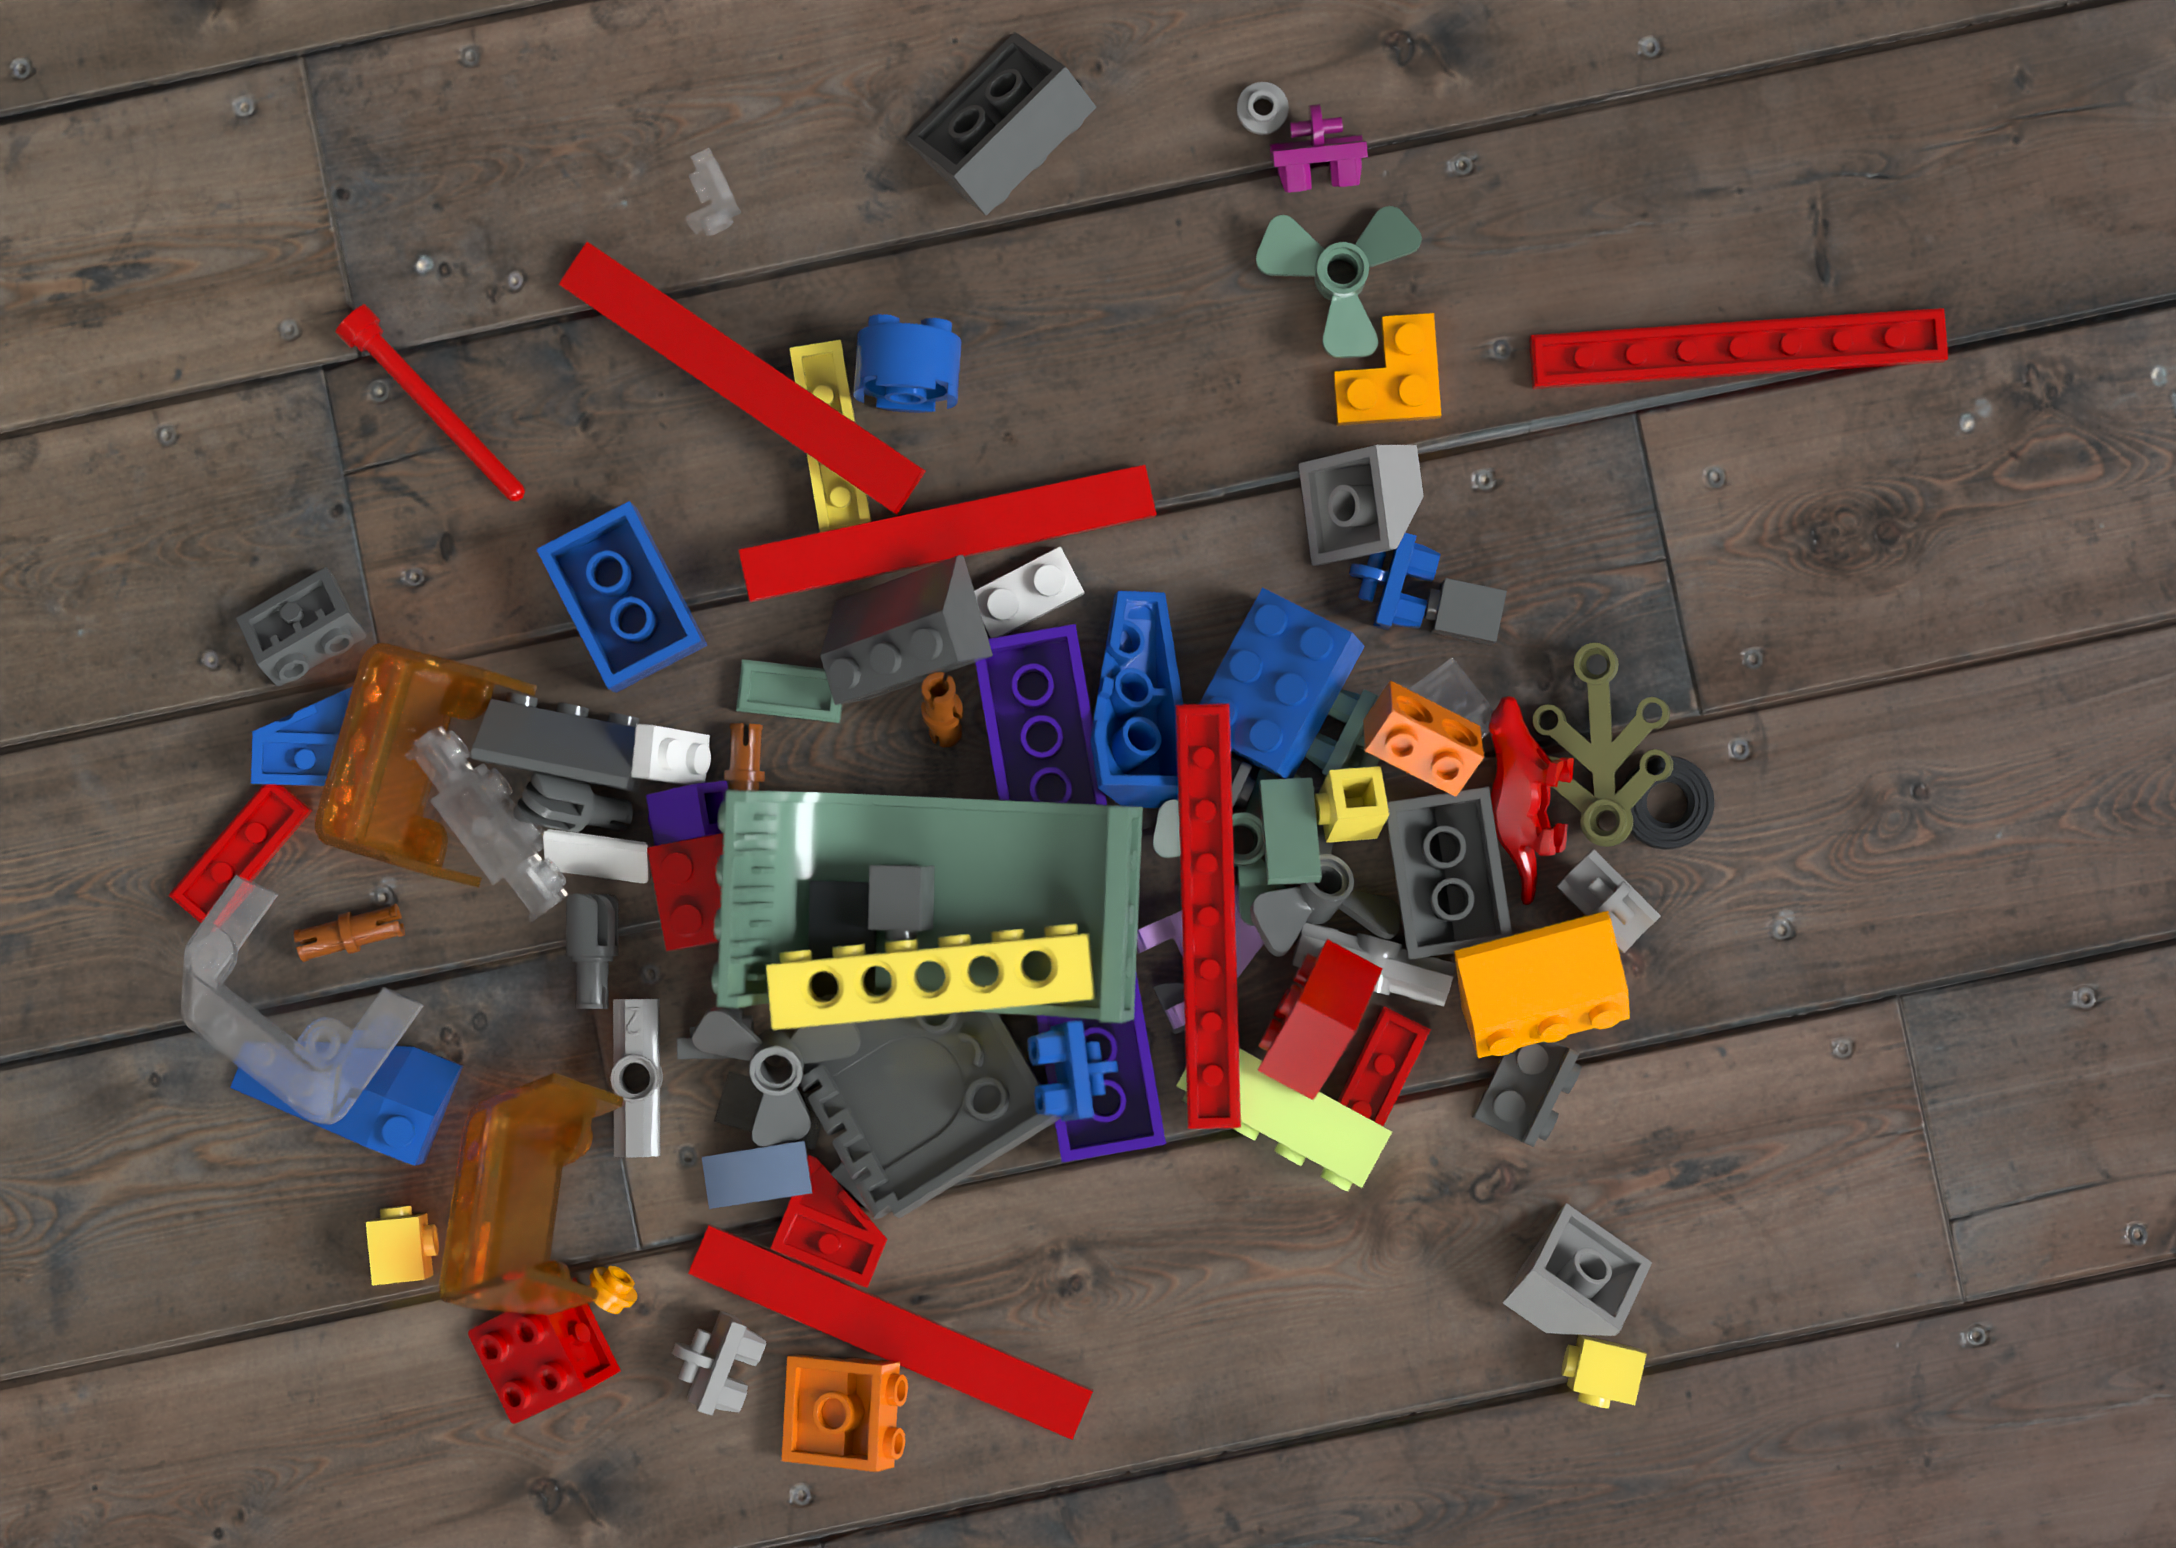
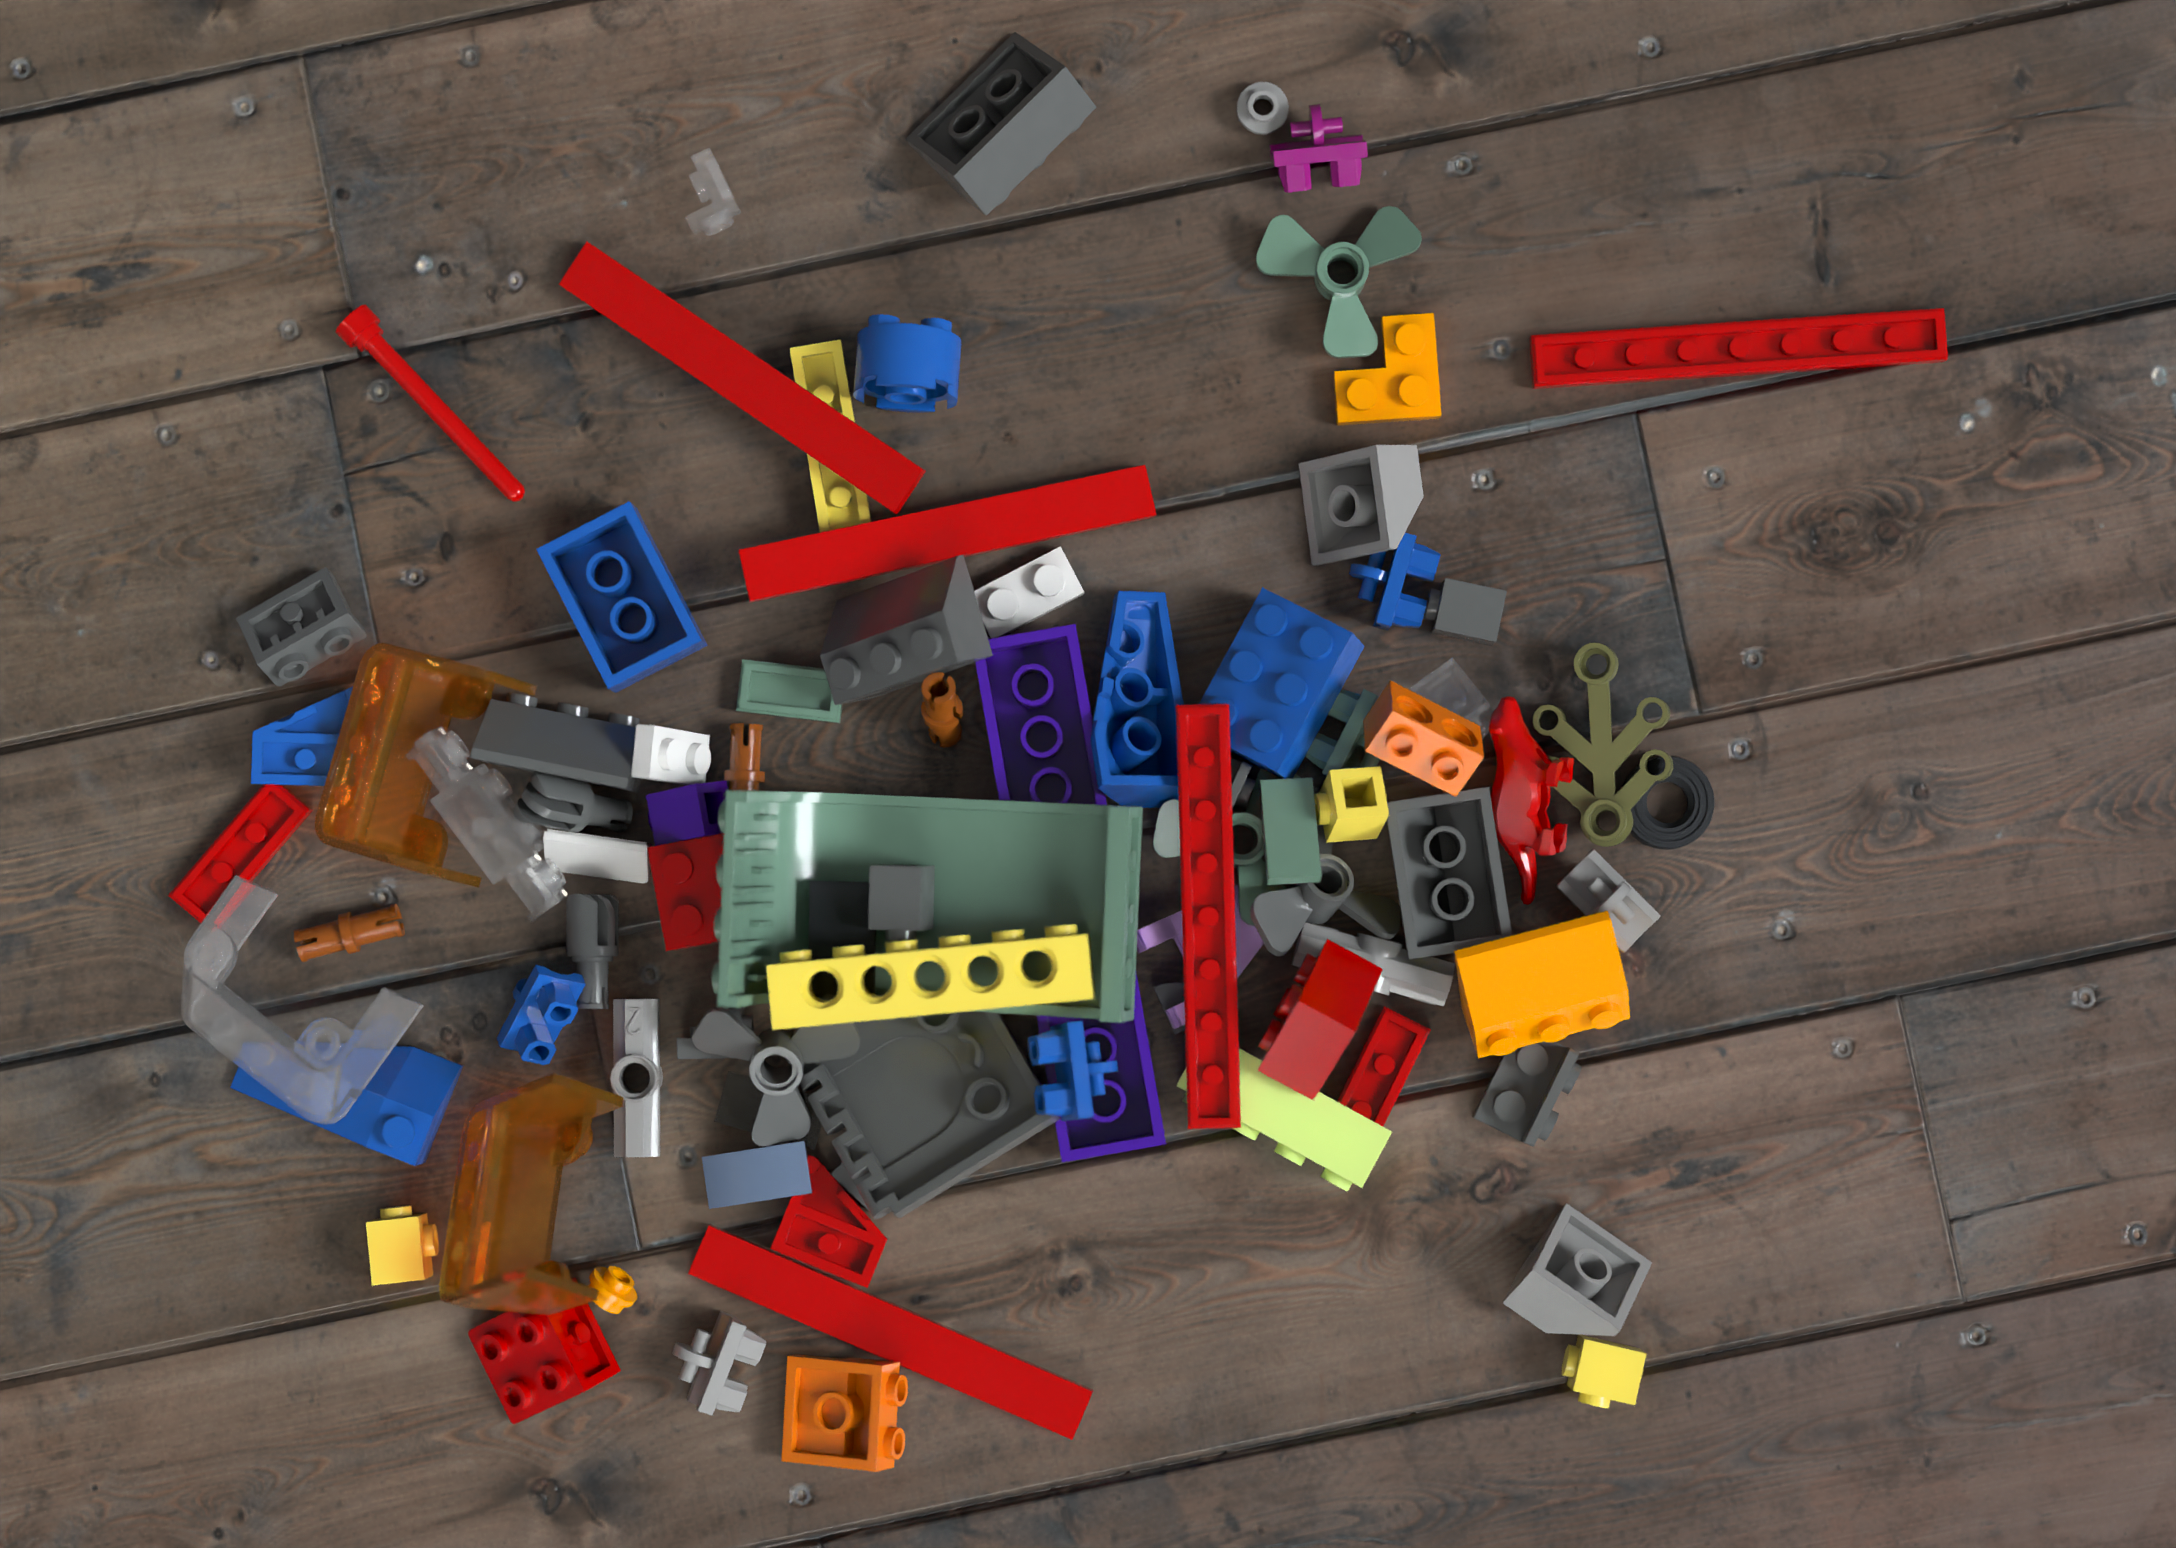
(540, 1012): none -> blue hips

